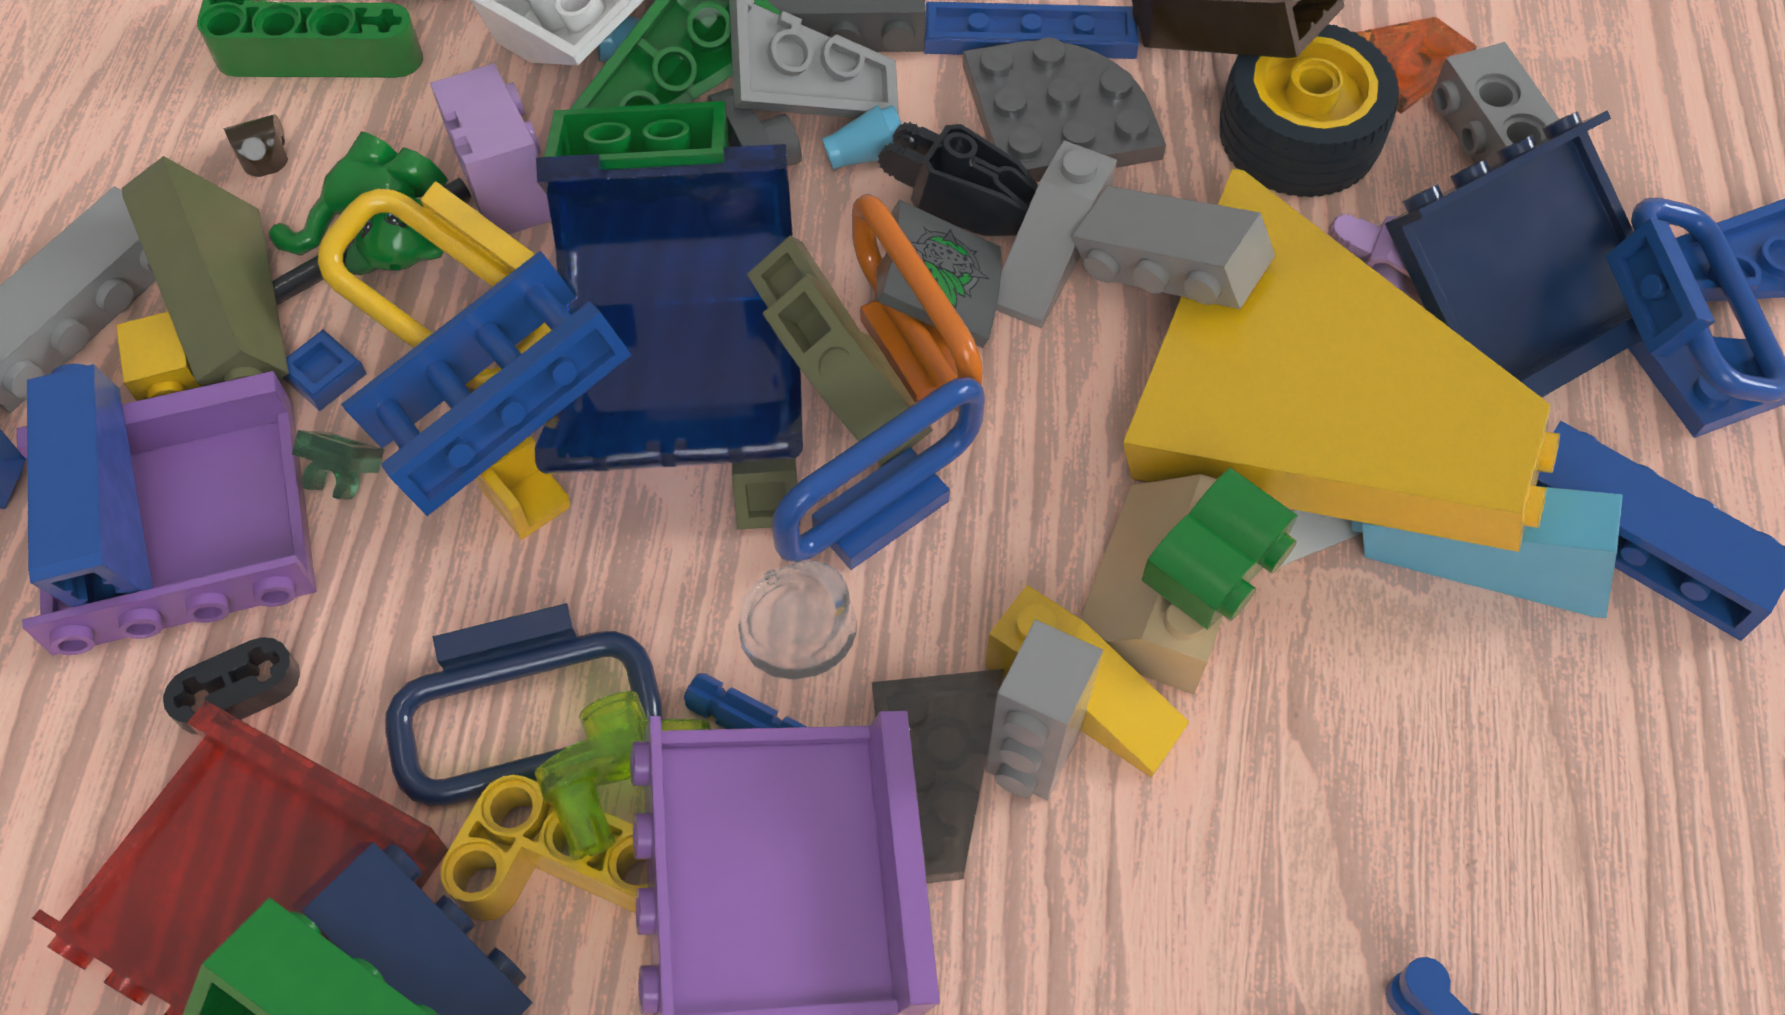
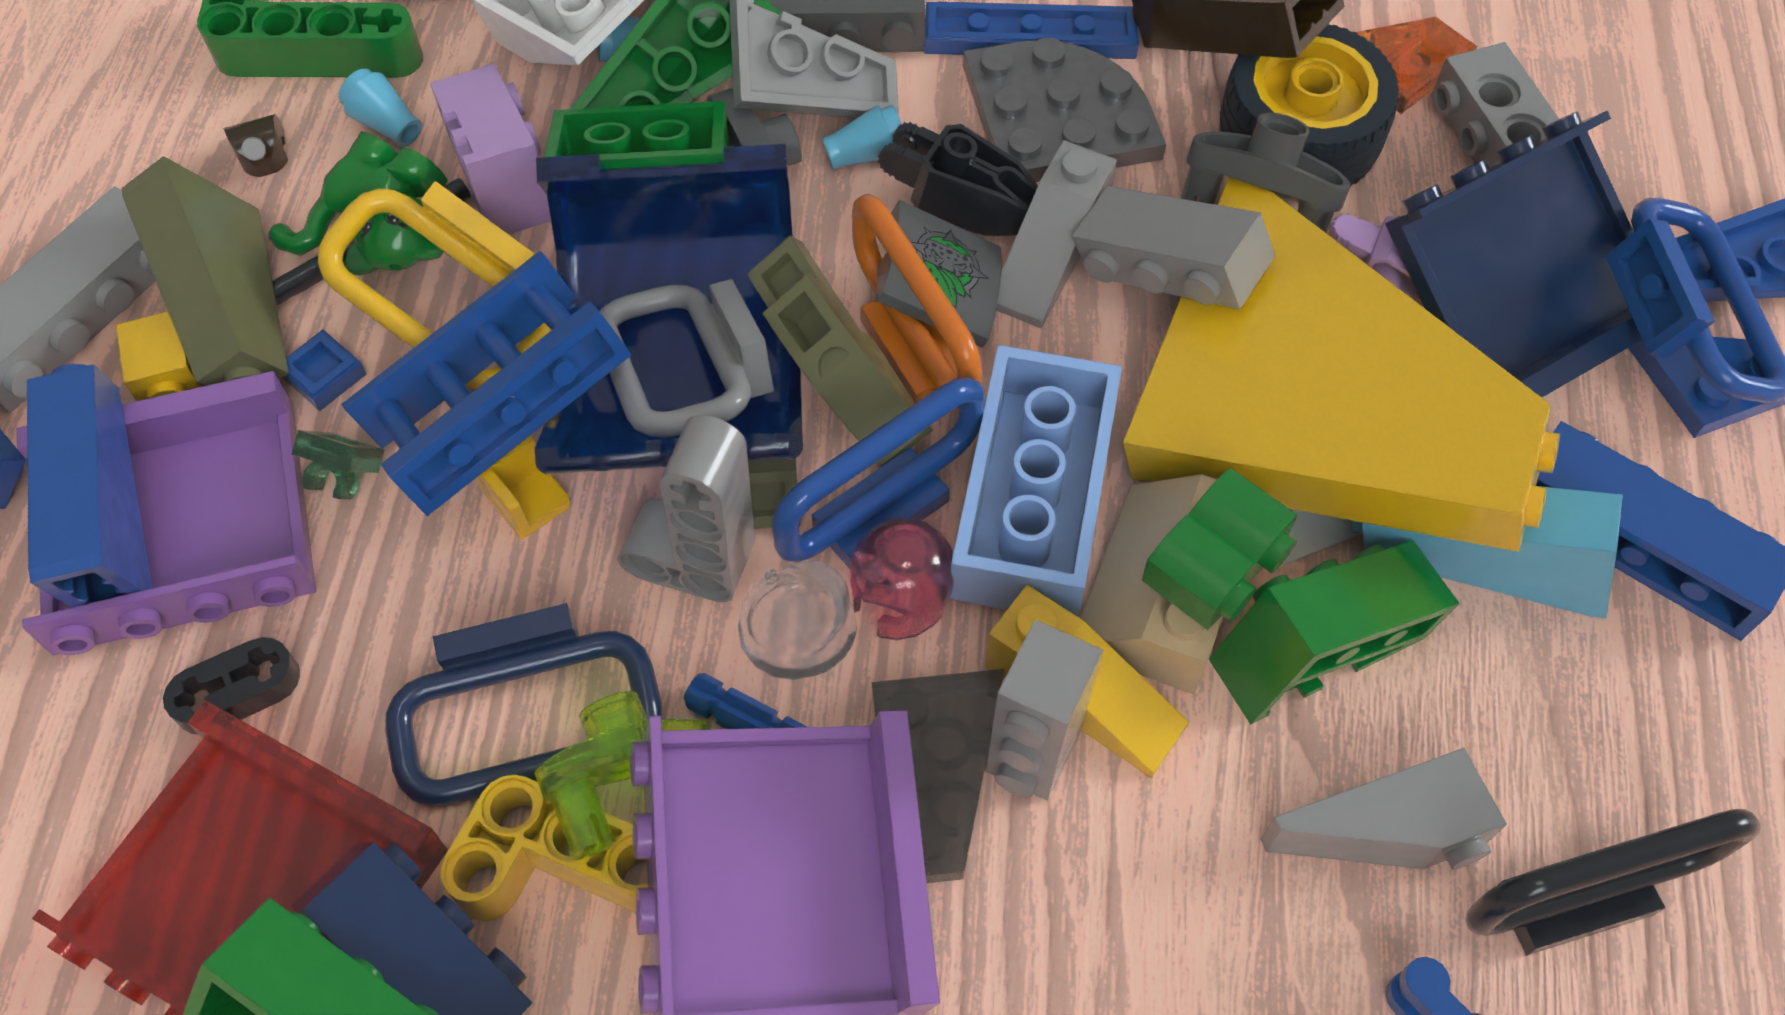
(376, 104): none -> medium azure cone
(705, 523): none -> light grey beam
(730, 340): none -> light grey bar
(906, 569): none -> clear pink helmet
(1035, 479): none -> light blue brick
(1269, 160): none -> dark grey connector
(1330, 621): none -> green wedge
(1399, 820): none -> light grey slope
(1606, 885): none -> black bar

